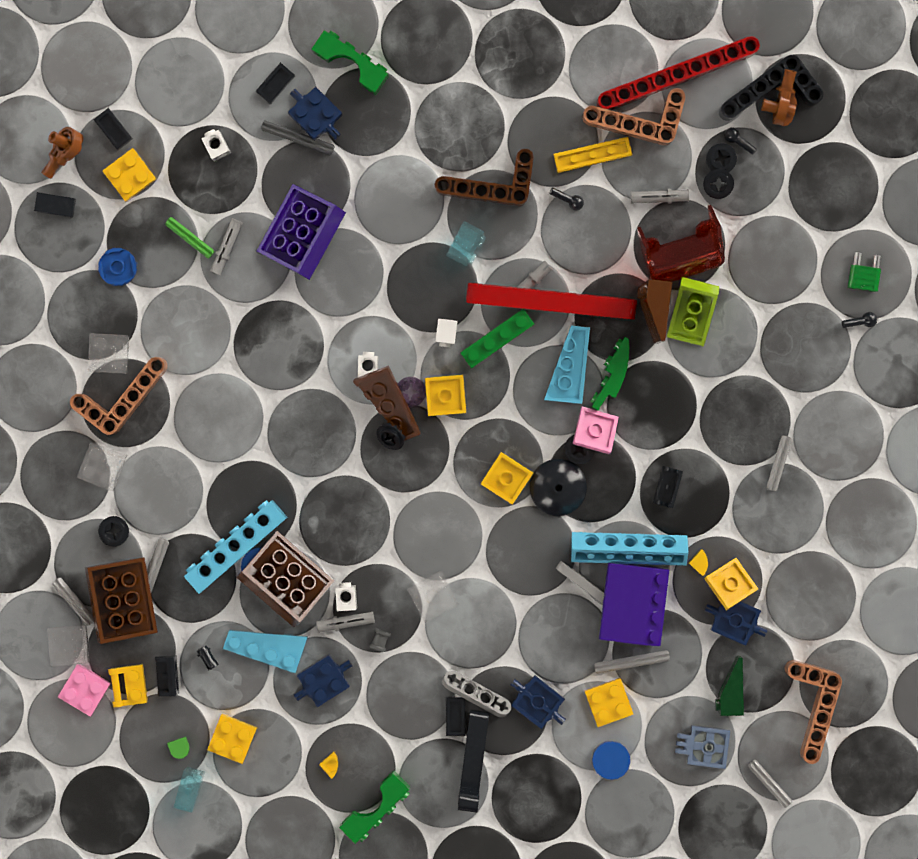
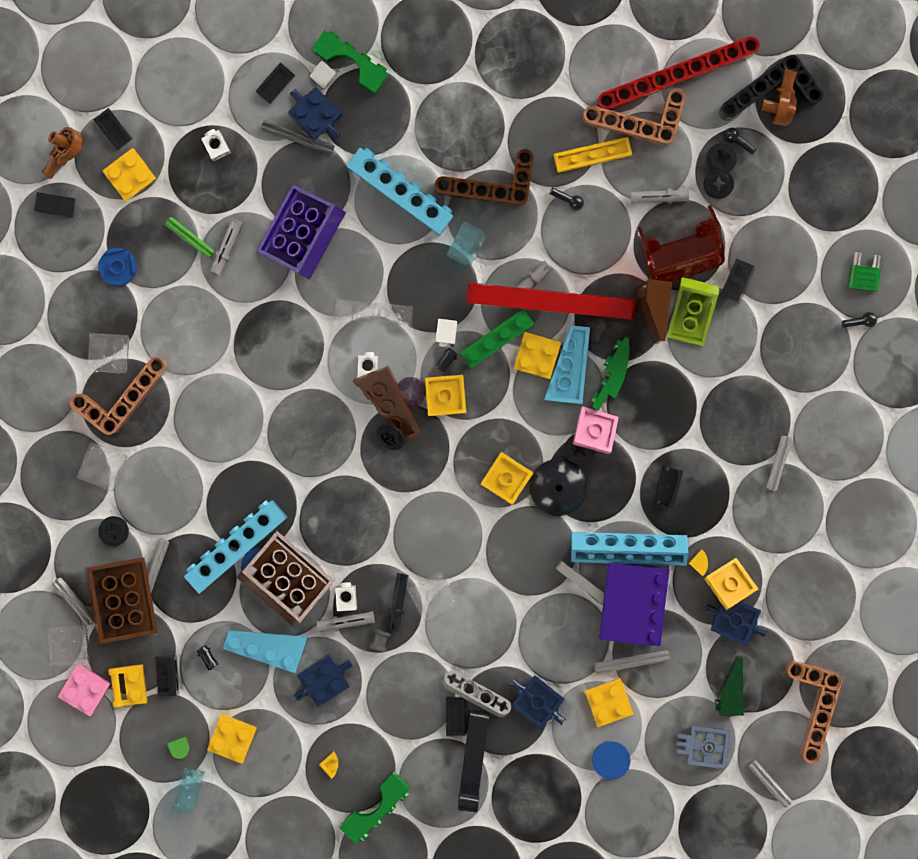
(323, 74): none -> white slope
(357, 166): none -> medium azure brick
(373, 312): none -> clear slope
(396, 610): none -> black pin
(446, 359): none -> black pin
(537, 355): none -> yellow plate
(738, 280): none -> black hinge

